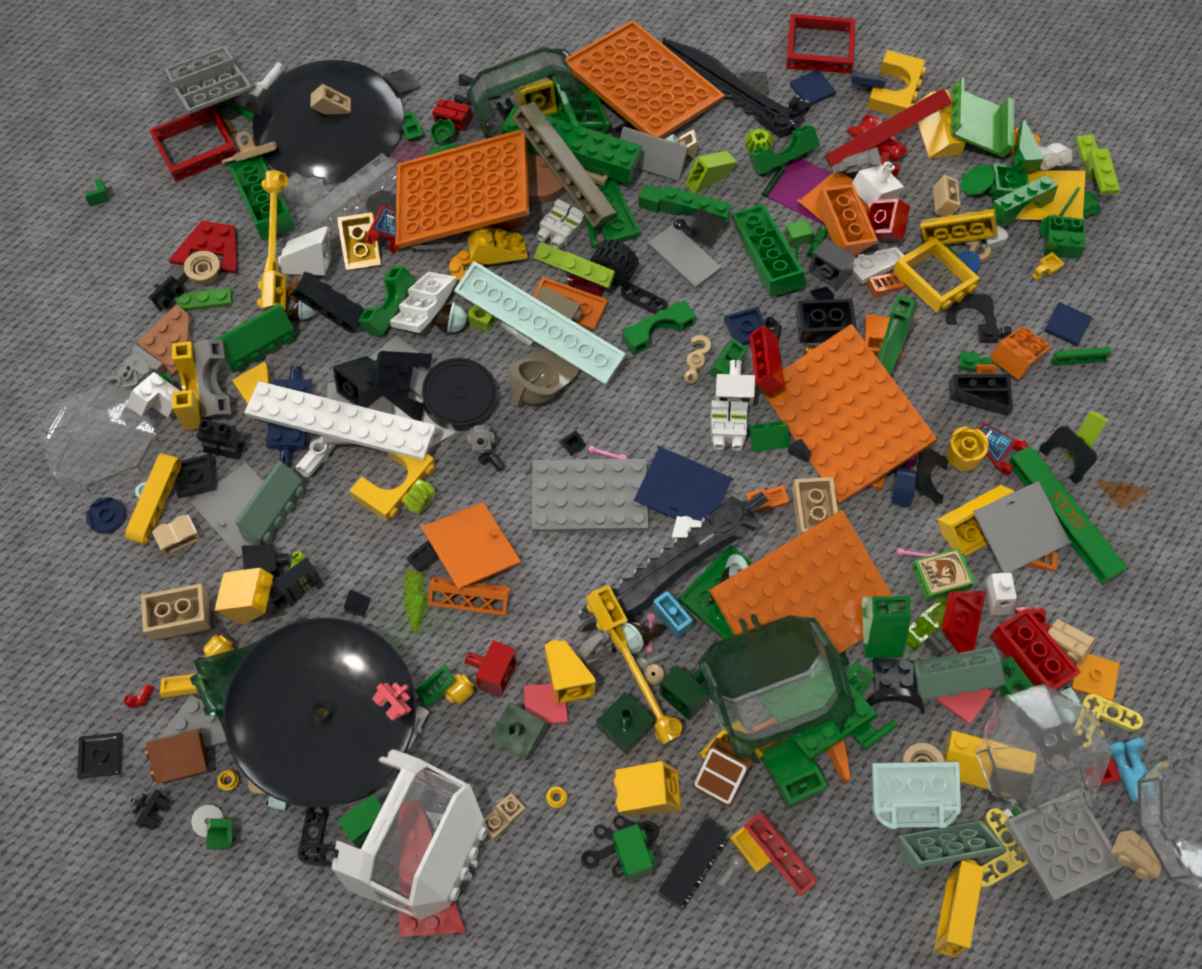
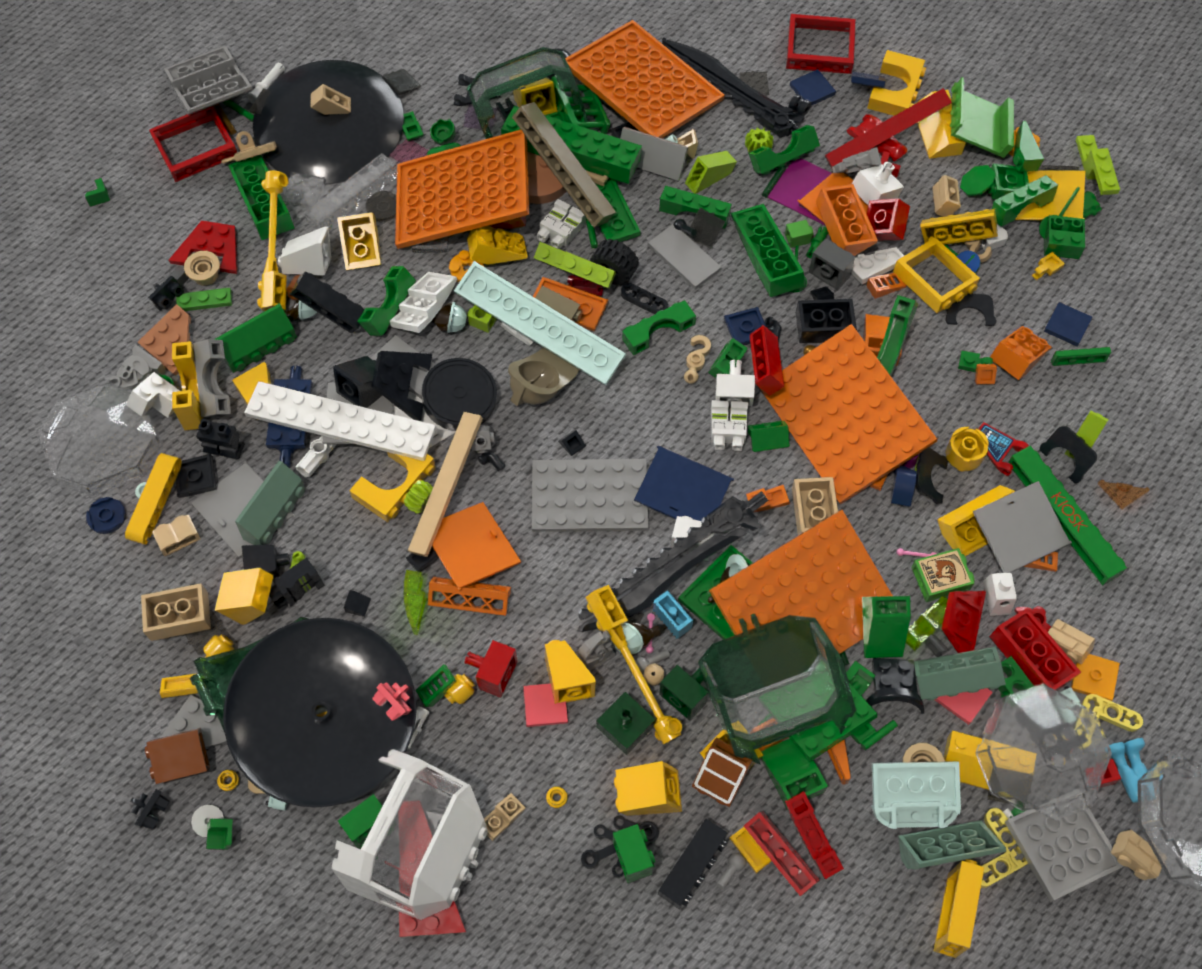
(100, 755): black tile -> none
(138, 700): red arm -> none
(315, 843): black beam -> none
(385, 226): flag -> none
(445, 484): none -> tan tile
(458, 113): red brick -> none
(519, 731): dark green brick -> none
(592, 449): bright pink hinge -> none
(650, 198): green panel -> none
(800, 450): black slope -> none
(813, 835): none -> red slope
(983, 391): black wedge -> none
(990, 334): black plate -> none
(1055, 155): white brick -> none

